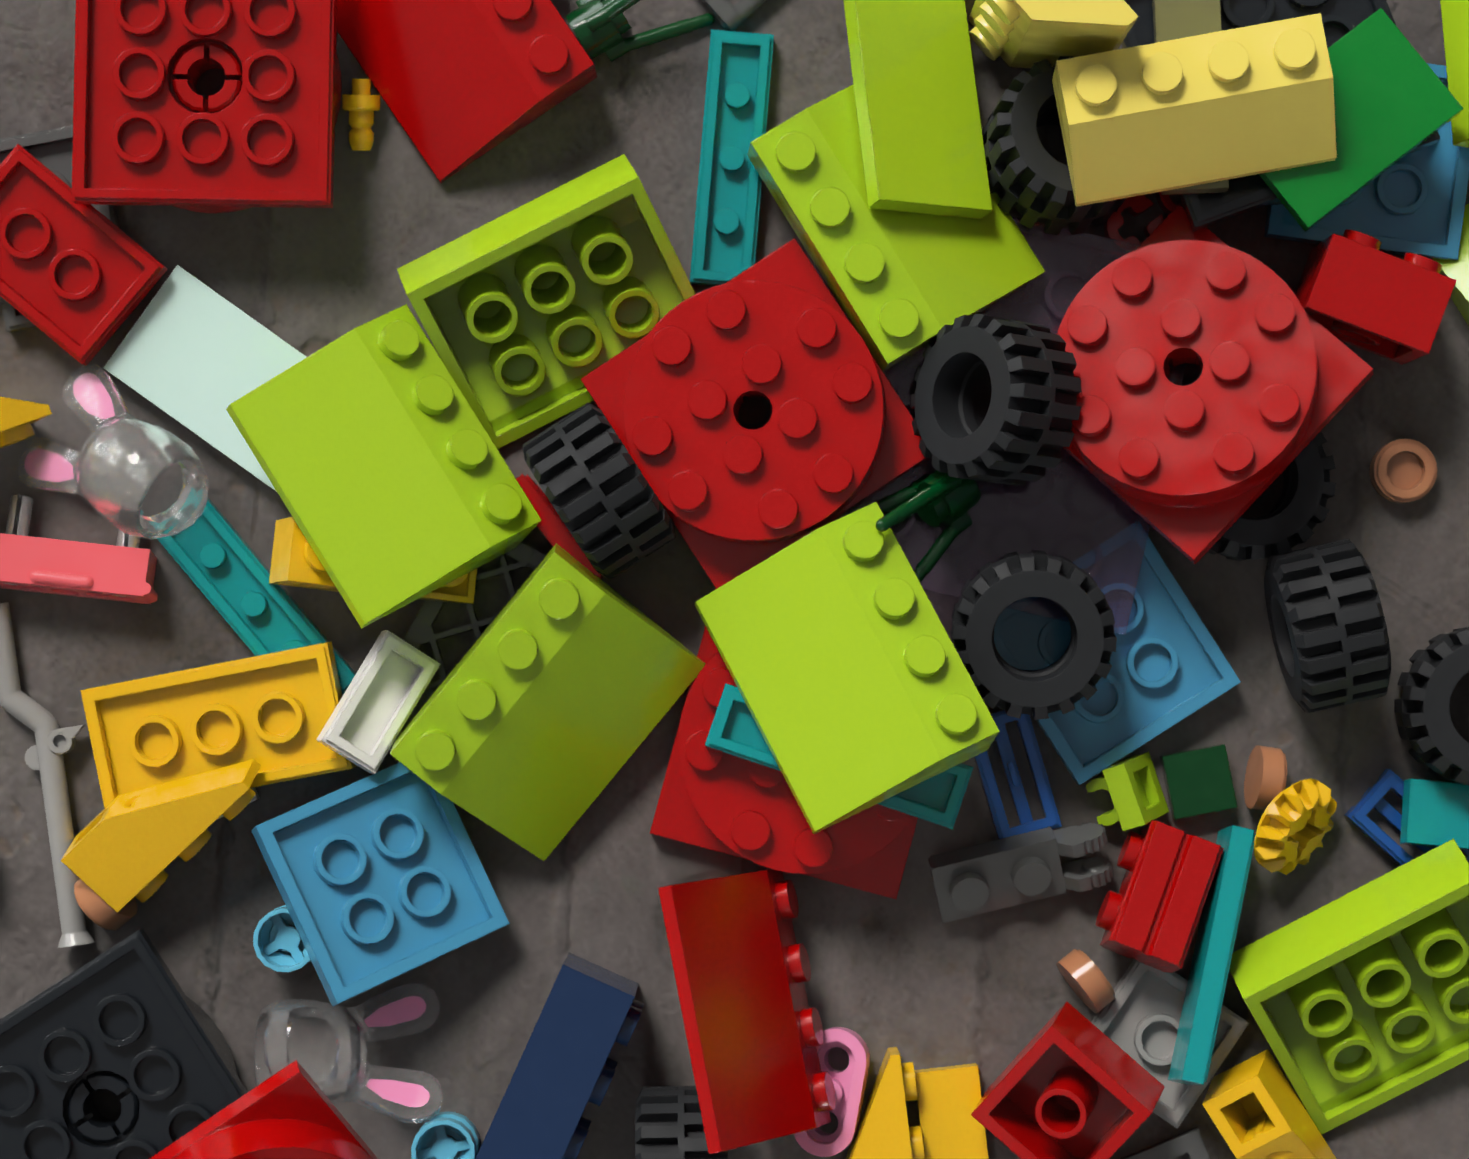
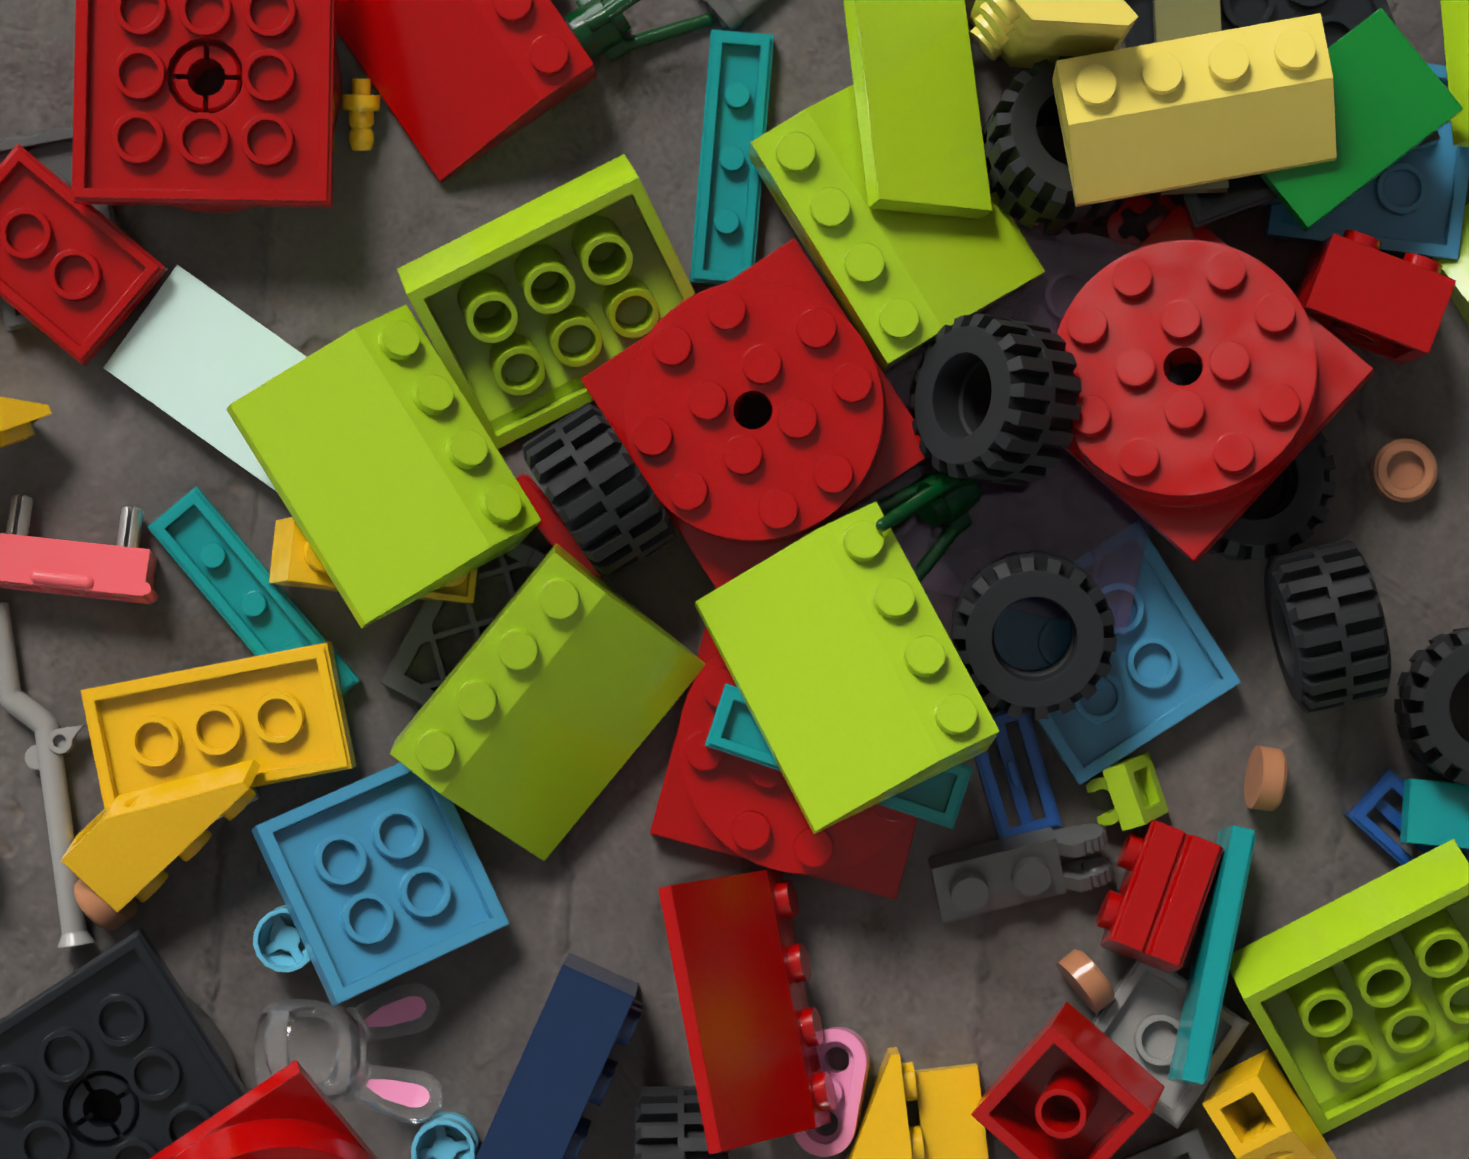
(116, 461): clear piece -> none
(378, 702): white tile -> none
(1198, 781): dark green tile -> none
(1294, 826): yellow gear -> none

